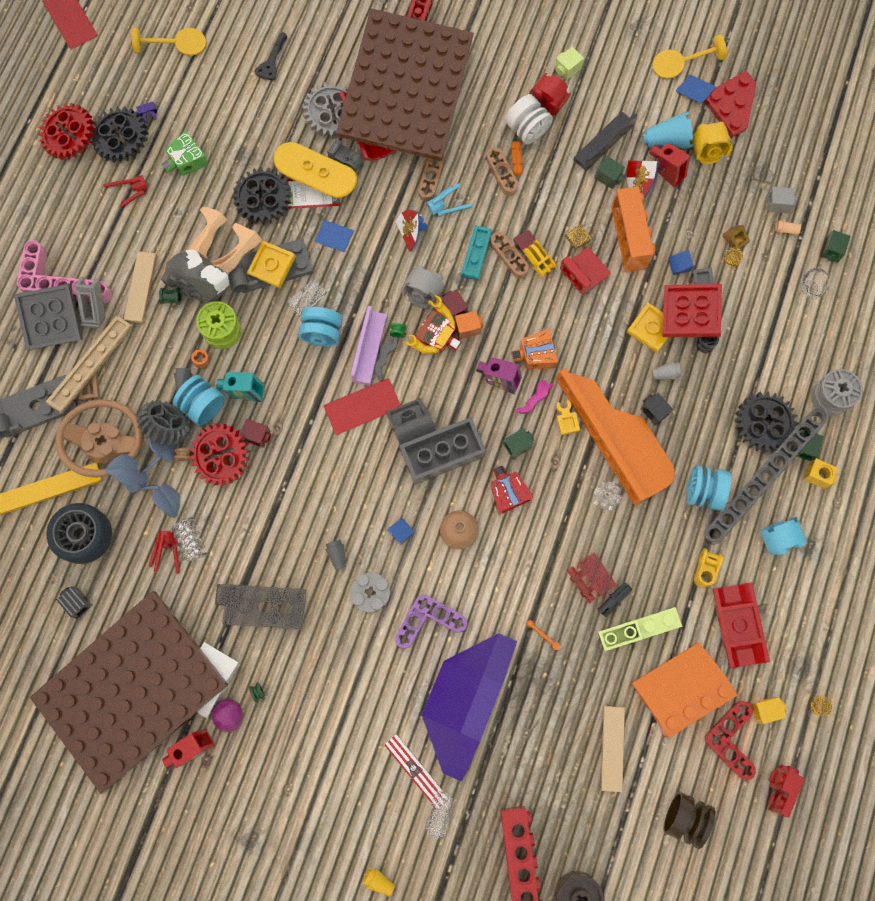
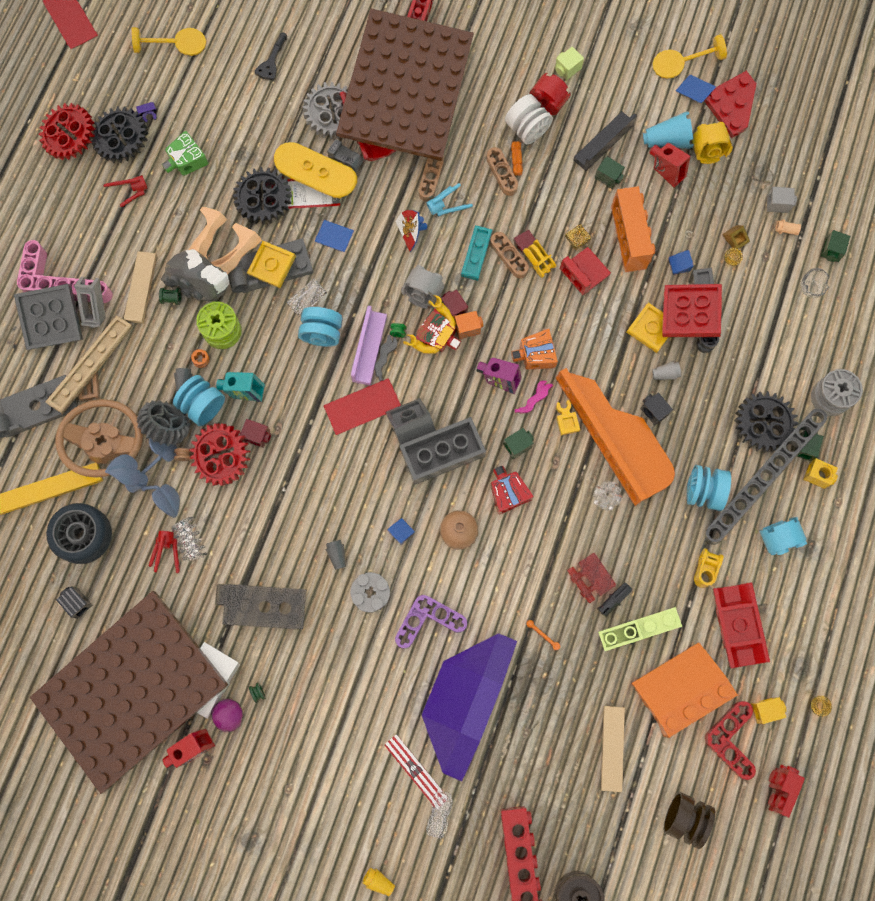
(642, 175): shield -> none

